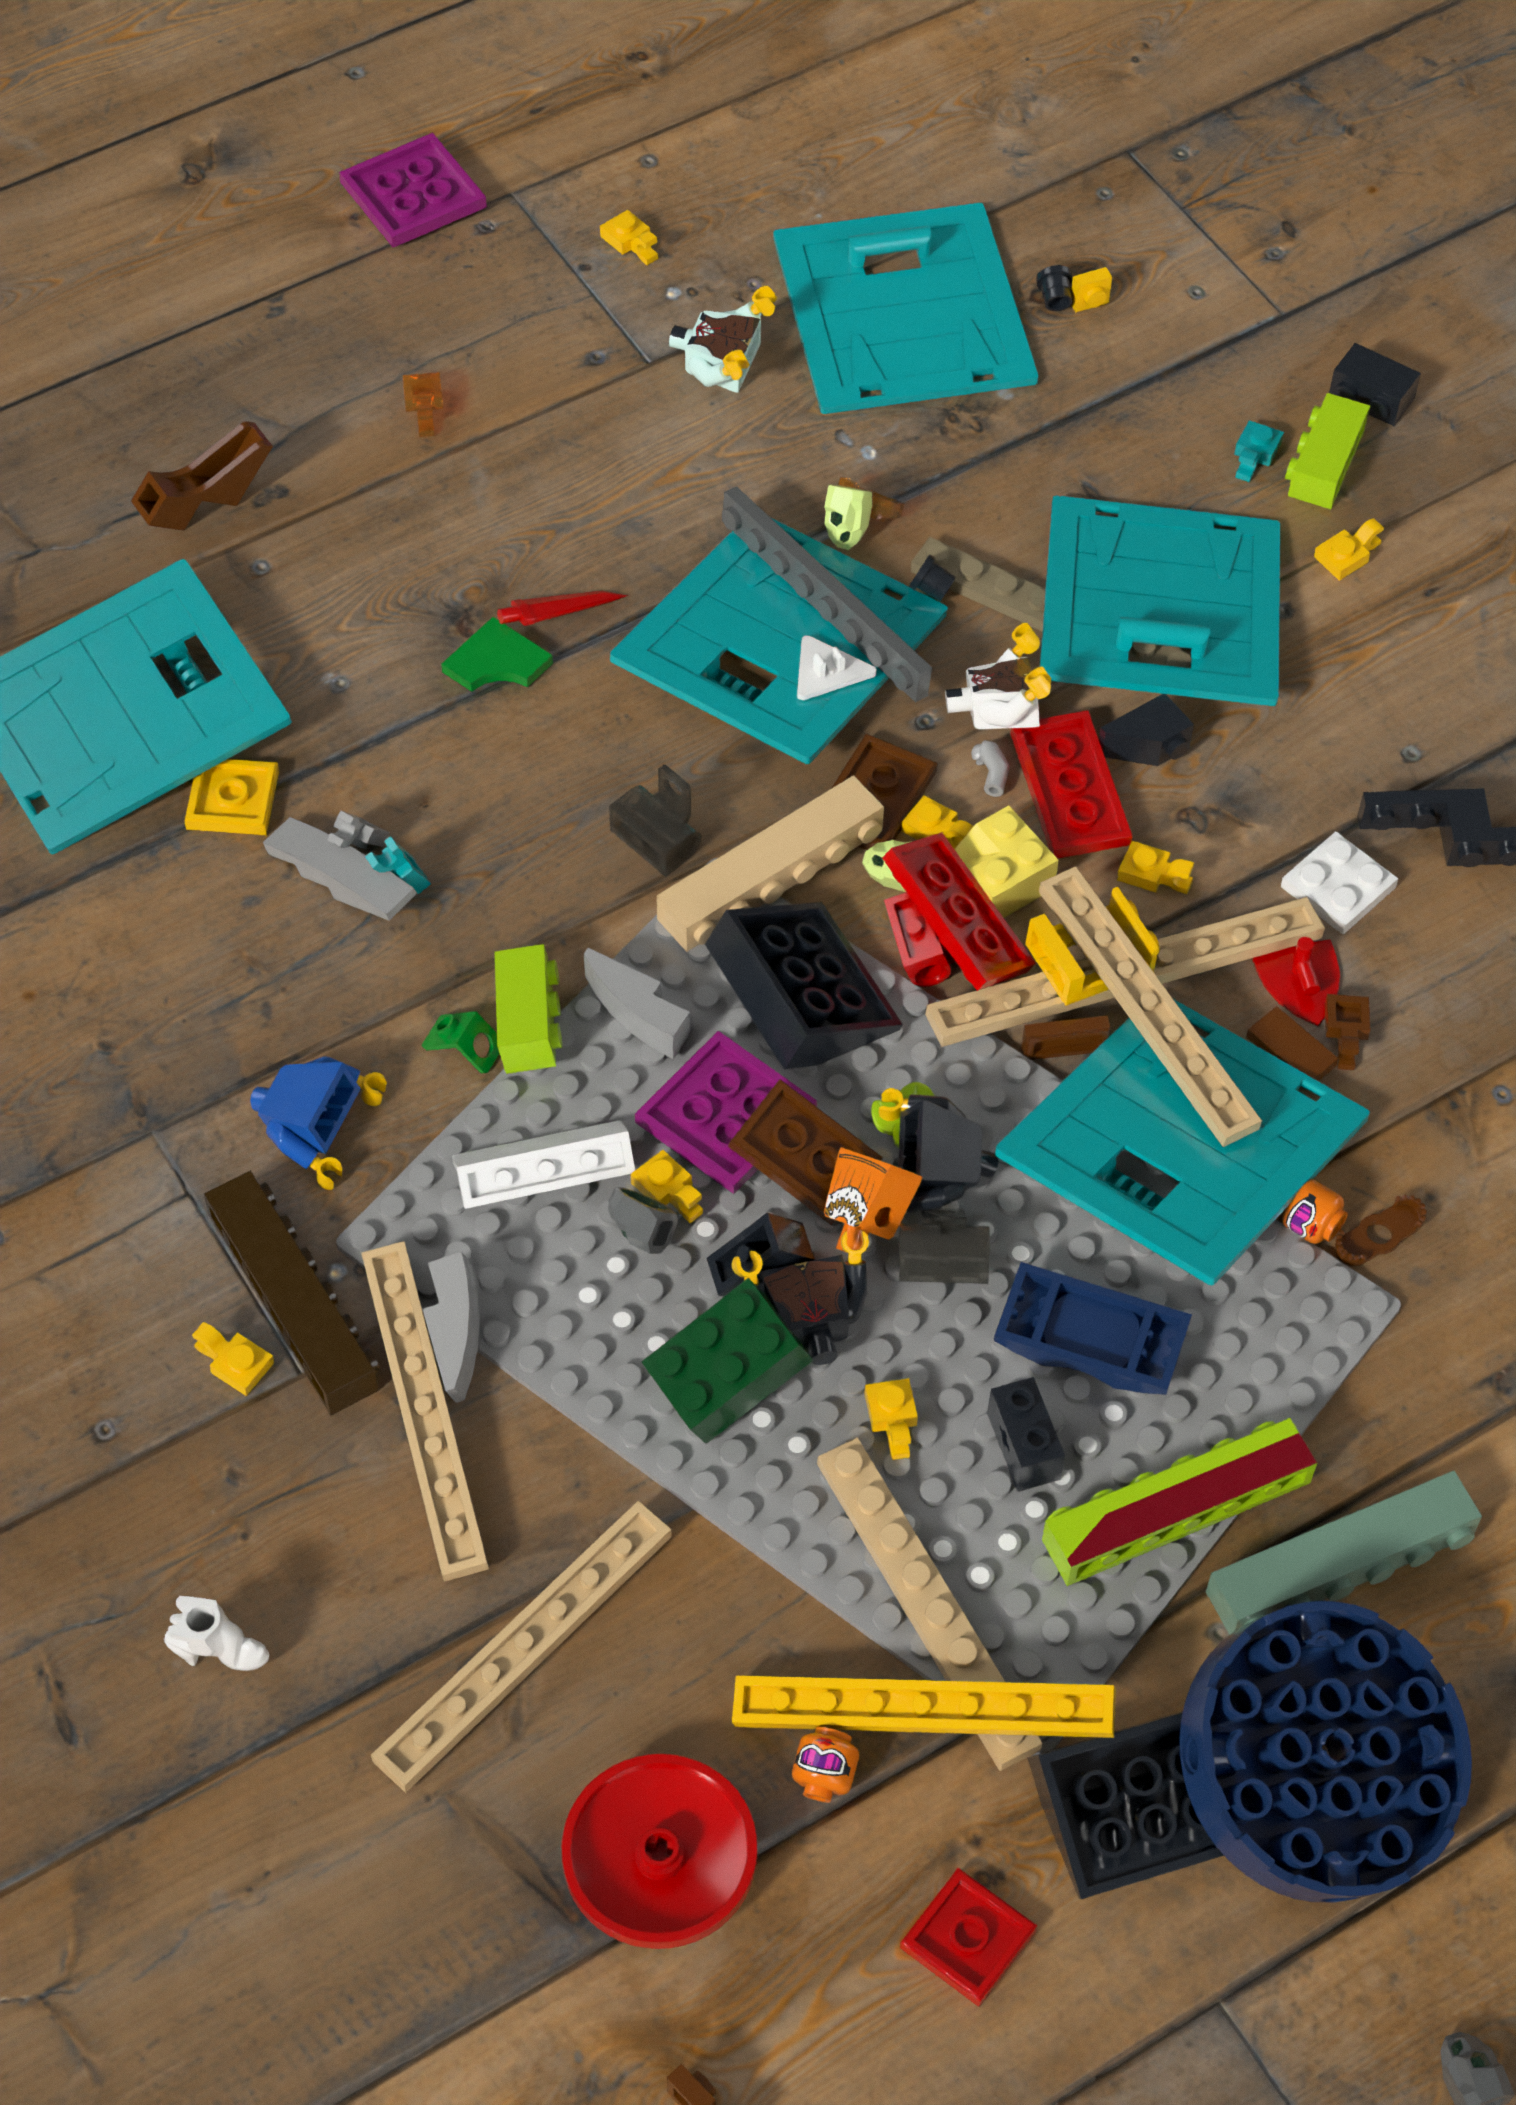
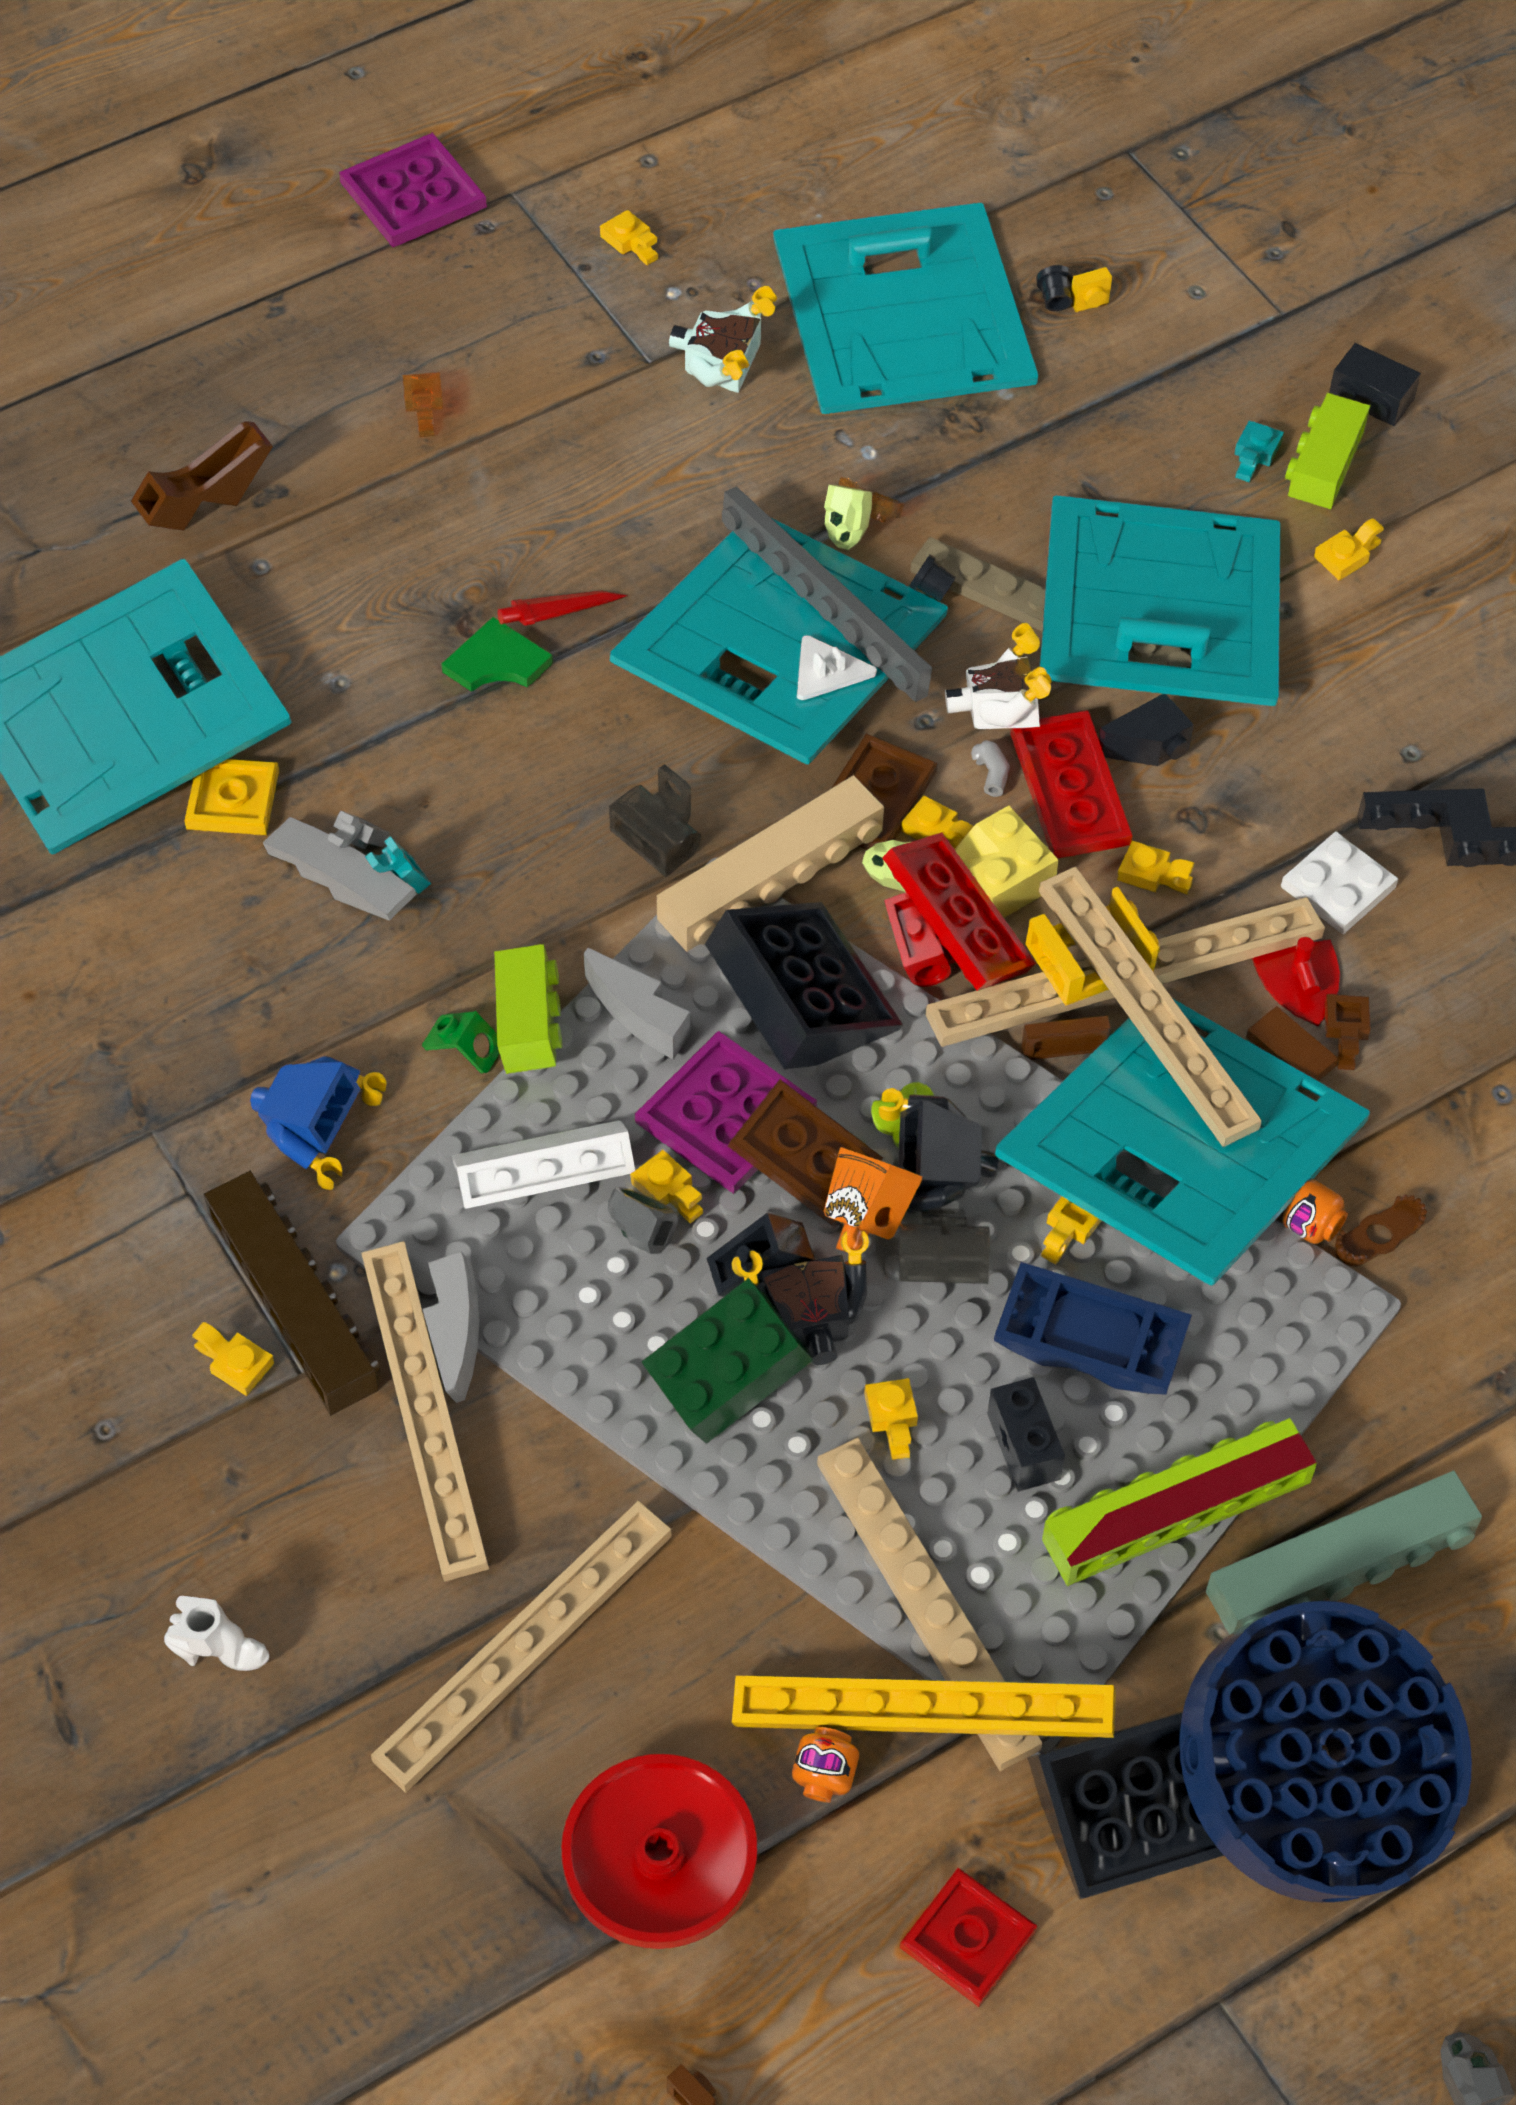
(1067, 1222): none -> yellow plate

